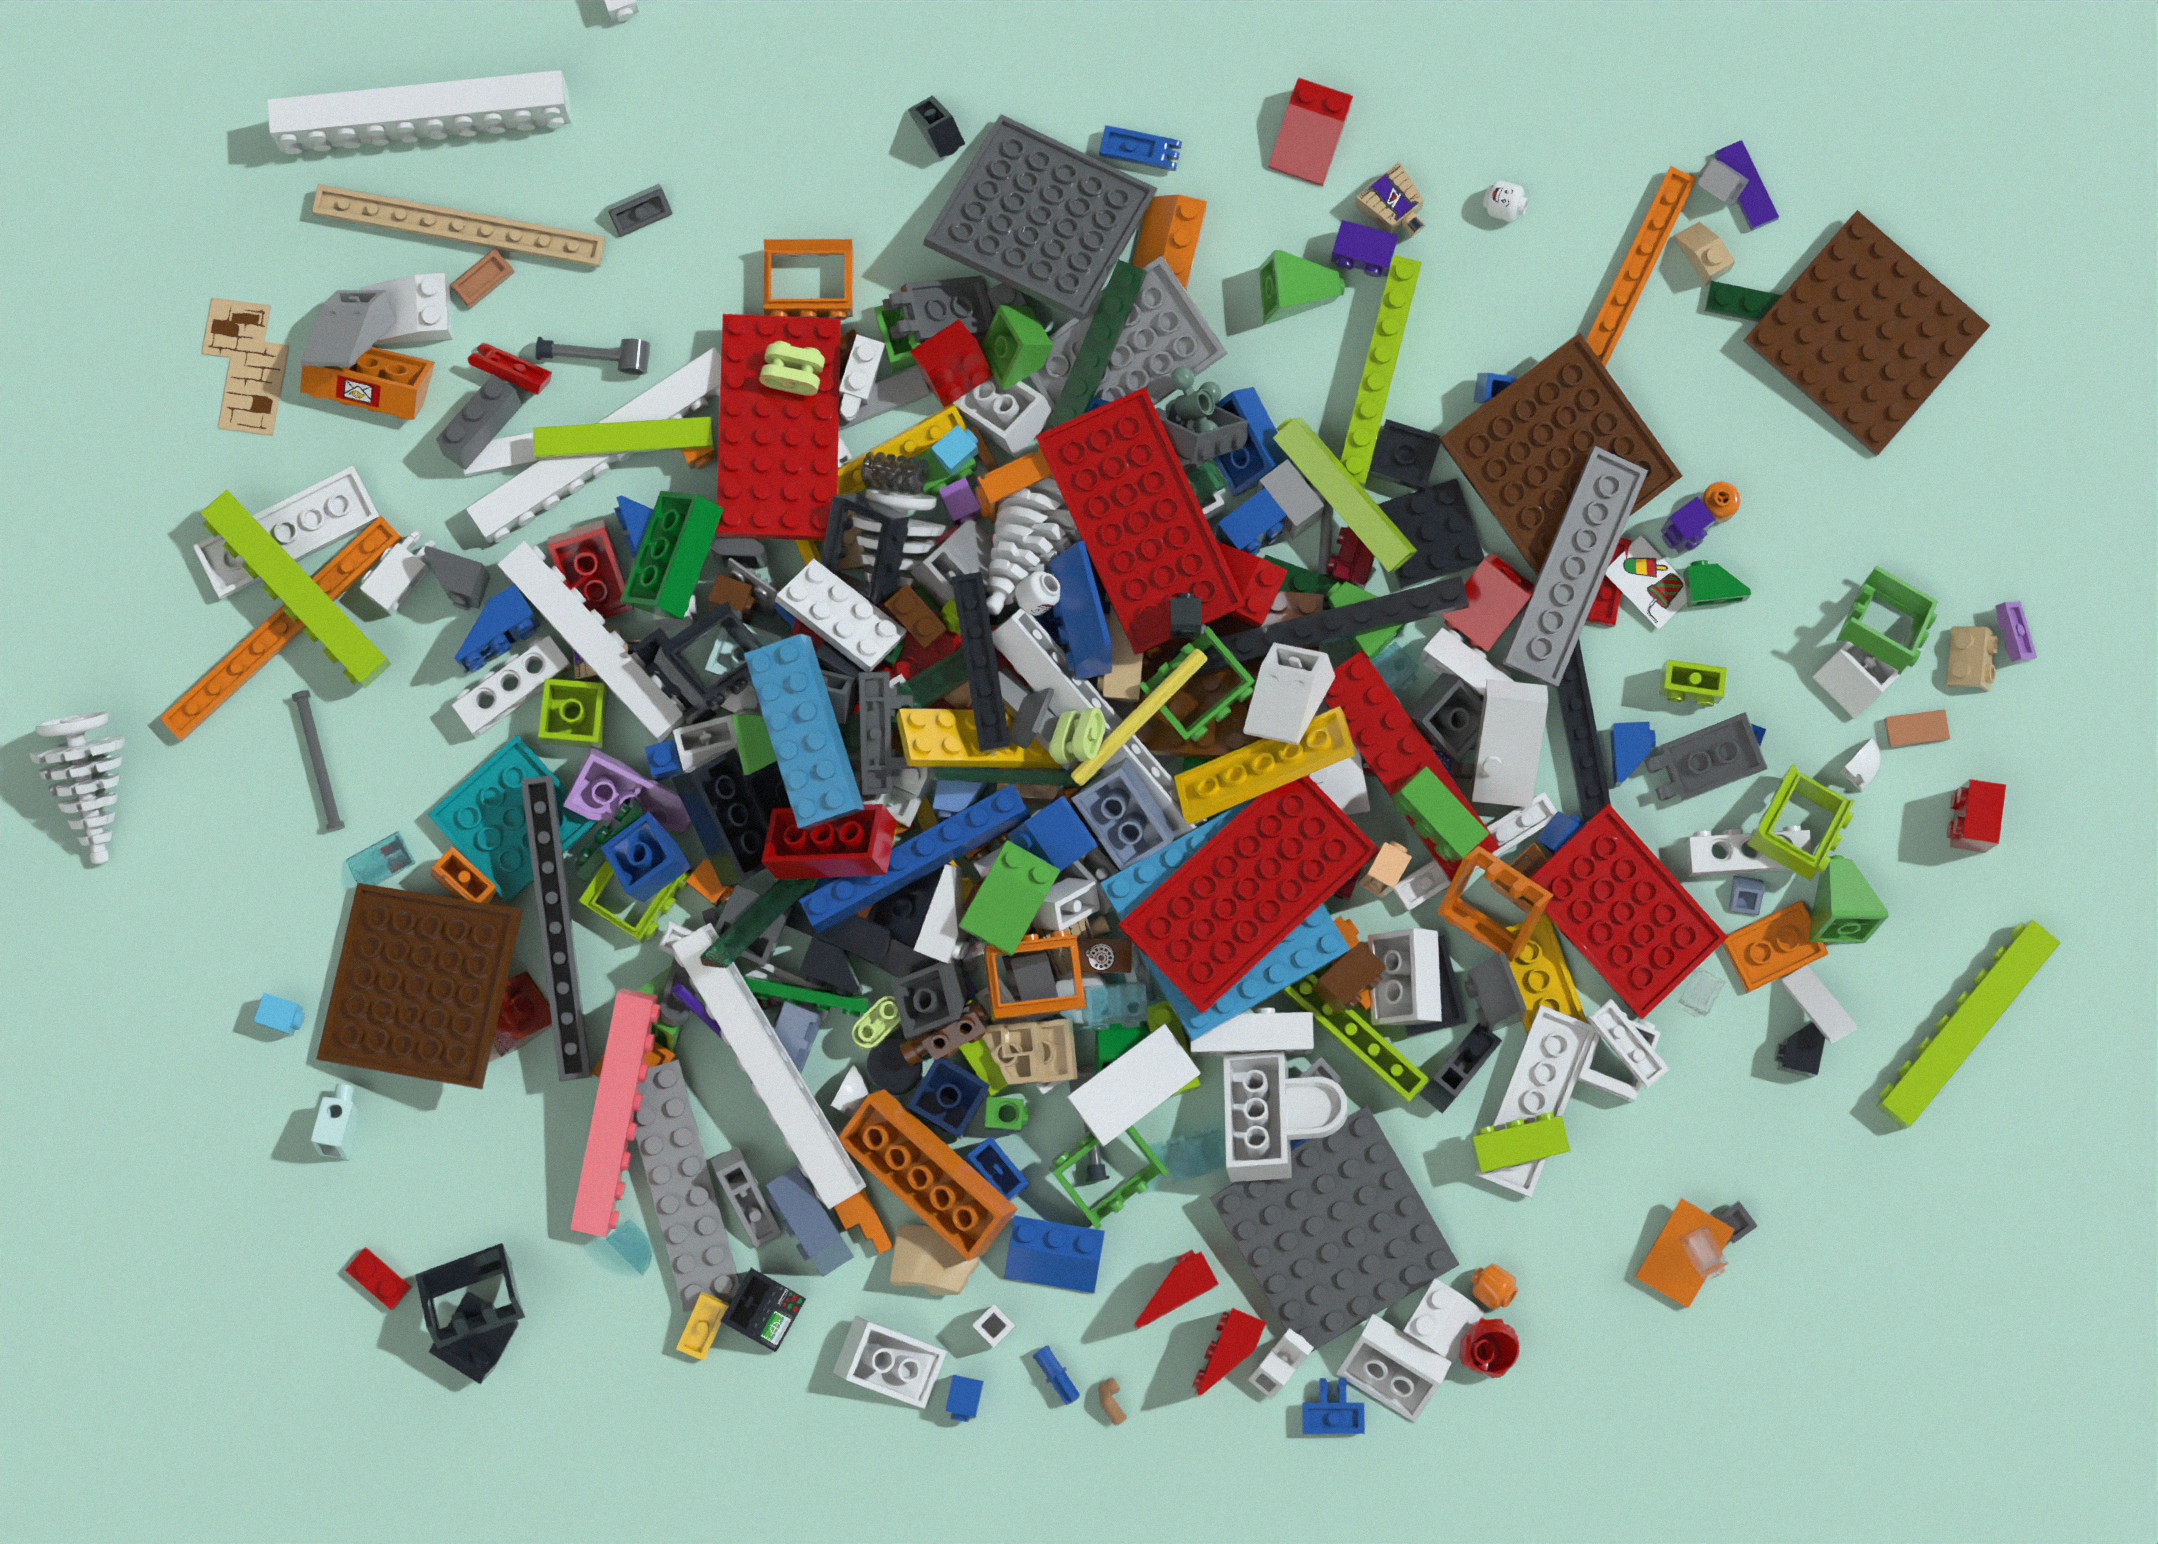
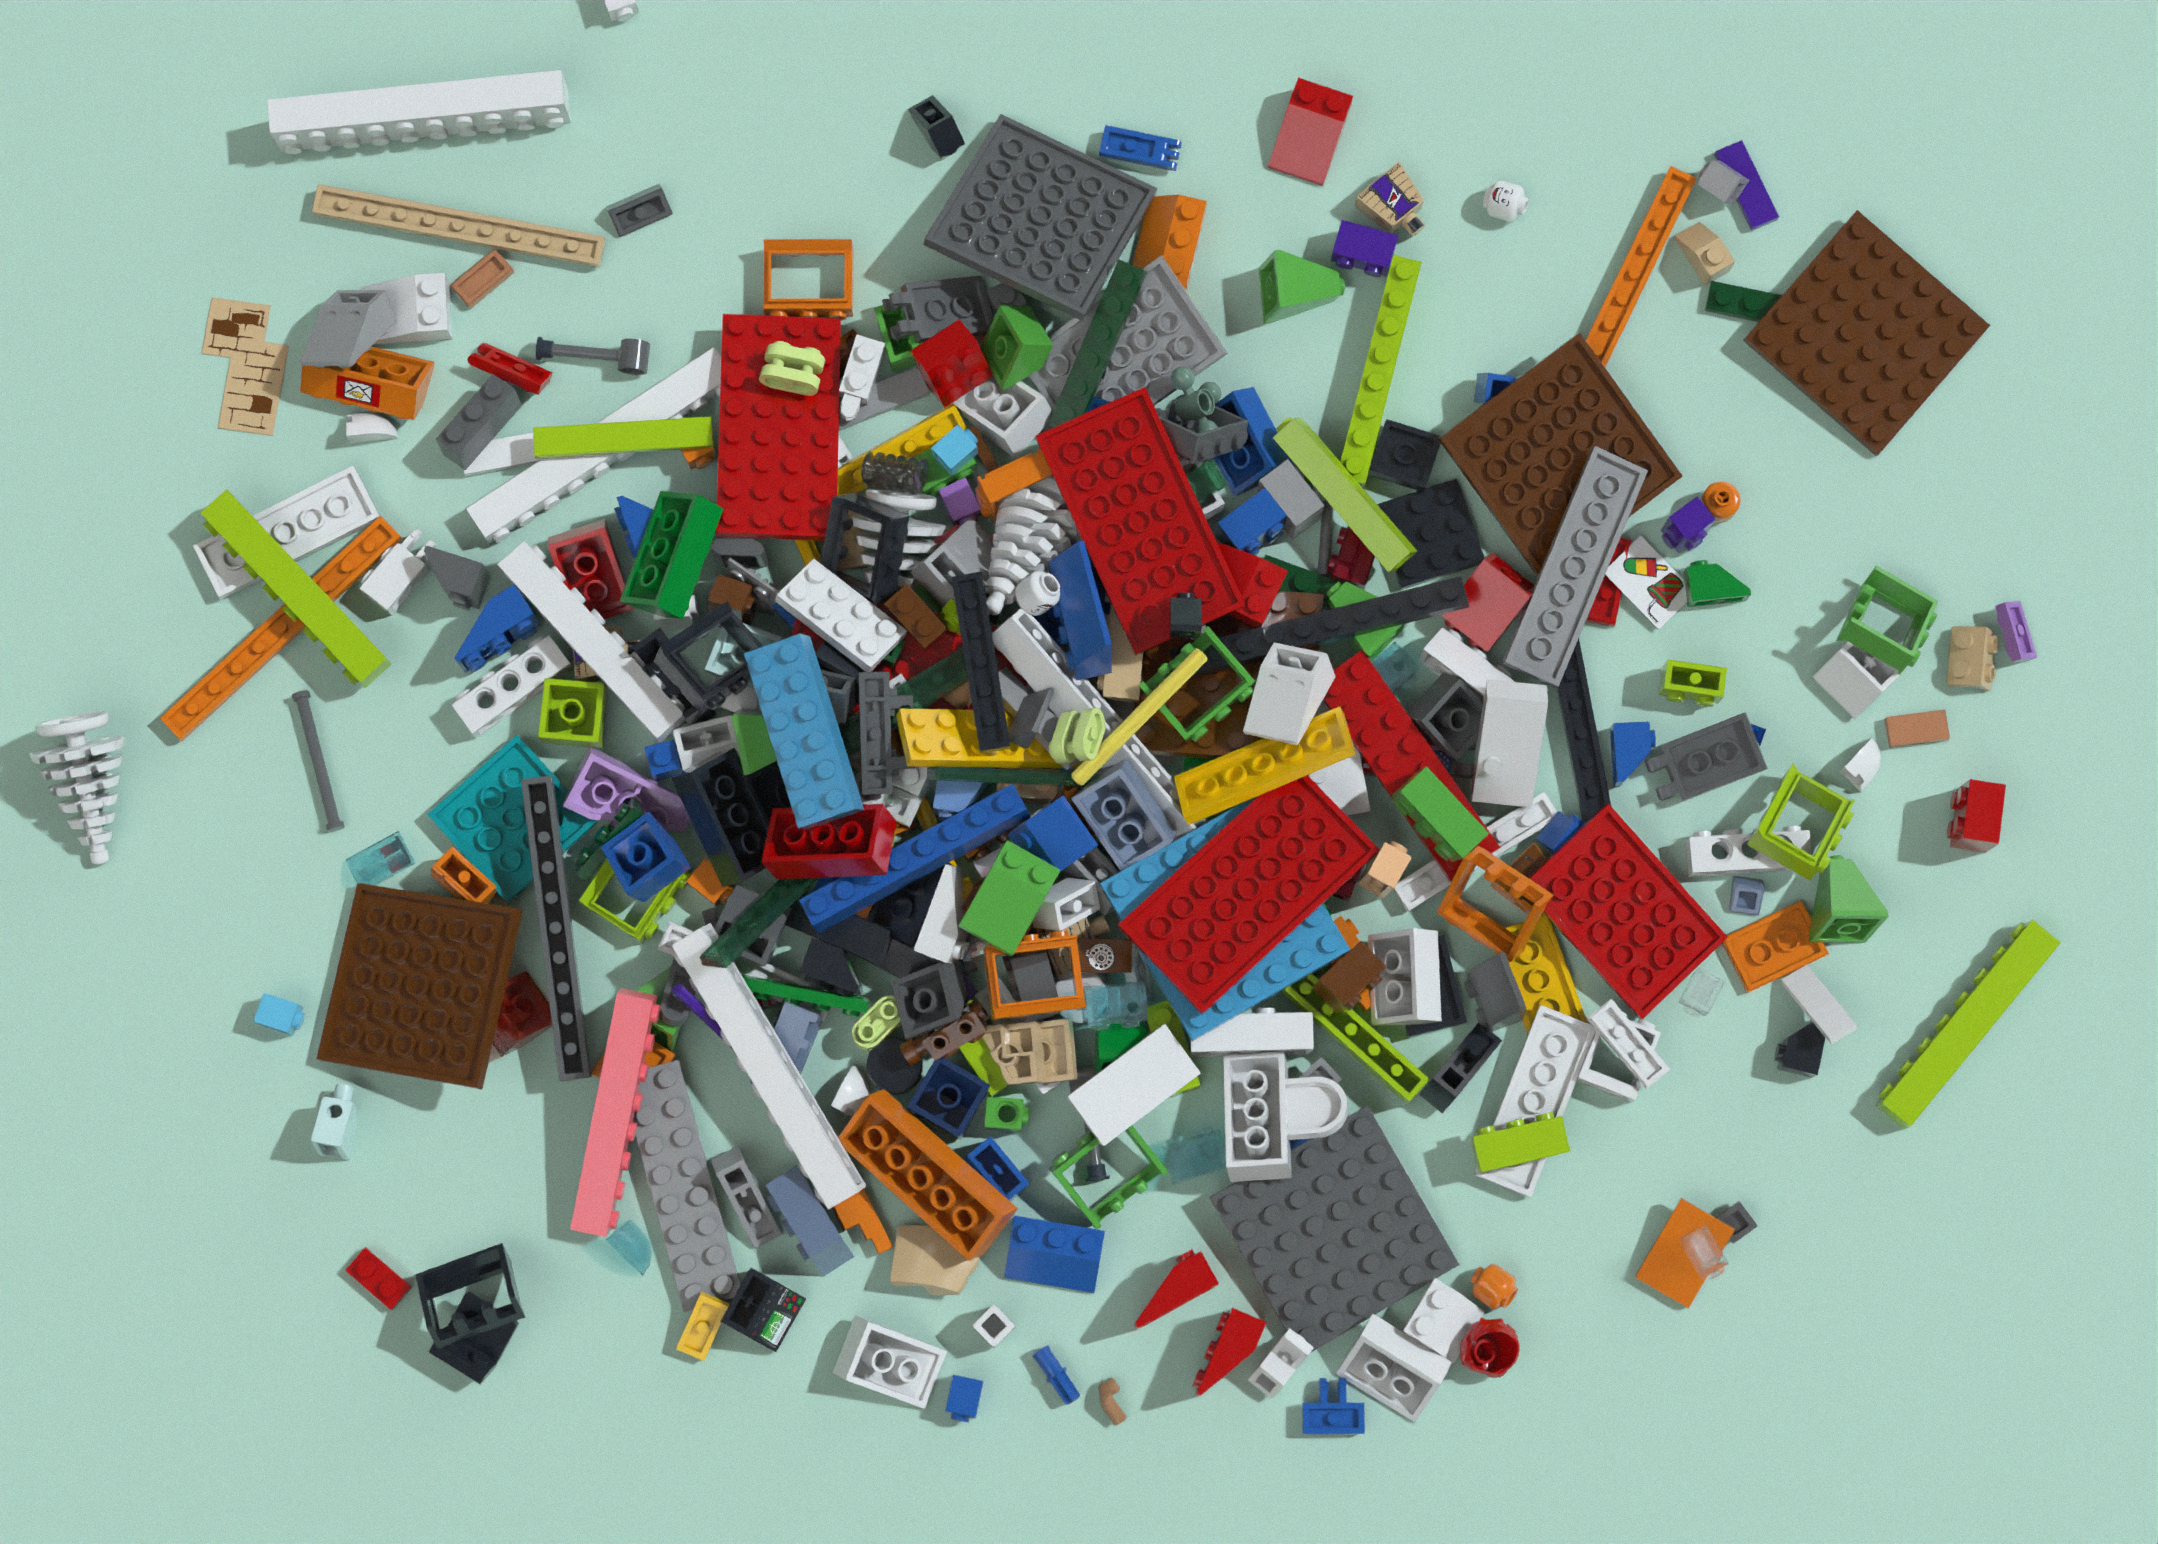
(369, 427): none -> white brick

